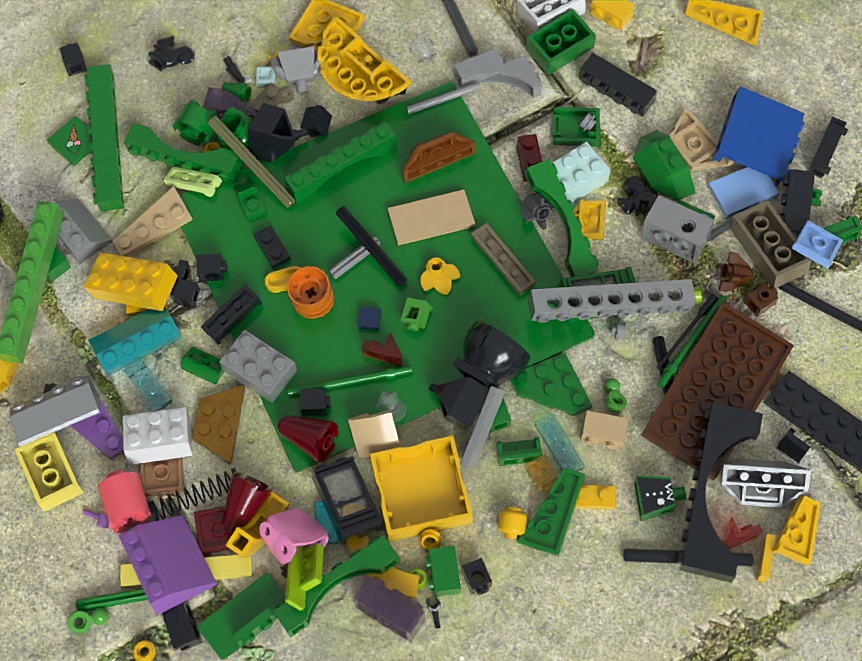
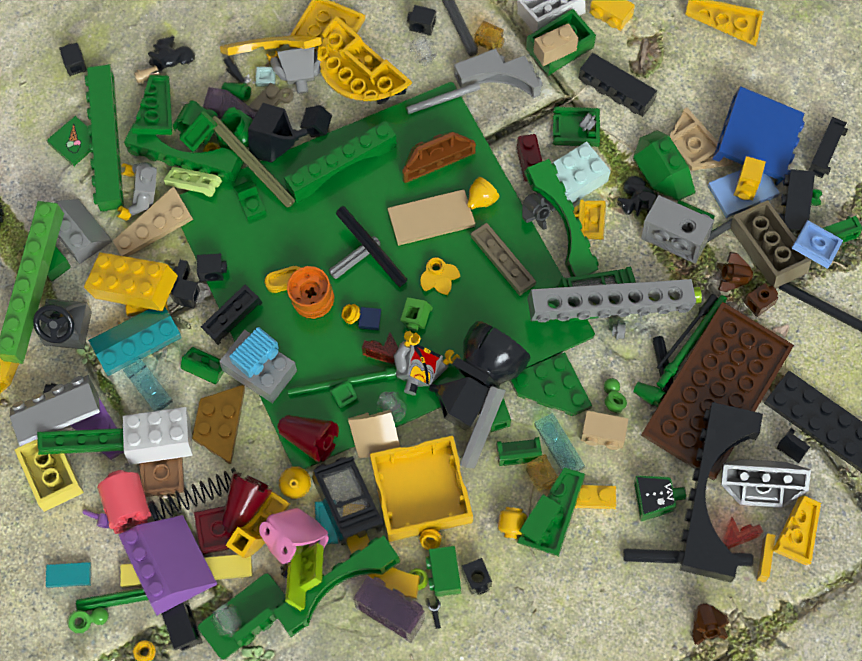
(63, 323): none -> piece
(68, 575): none -> teal tile
(80, 441): none -> green tile
(143, 75): none -> tan pin
(143, 188): none -> light grey torso
(155, 108): none -> green wing
(198, 131): none -> green tile
(227, 619): none -> clear head
(254, 352): none -> medium azure brick
(271, 247): black plate -> none
(272, 42): none -> yellow tile
(294, 482): none -> yellow helmet
(314, 402): black brick -> none
(343, 393): none -> green tile
(350, 313): none -> yellow plate
(418, 364): none -> torso
(422, 20): none -> black brick
(482, 194): none -> yellow helmet
(489, 36): none -> clear yellow brick
(542, 519): none -> green brick
(555, 44): none -> tan brick
(649, 393): none -> green cone
(708, 623): none -> reddish brown brick
(749, 178): none -> yellow brick

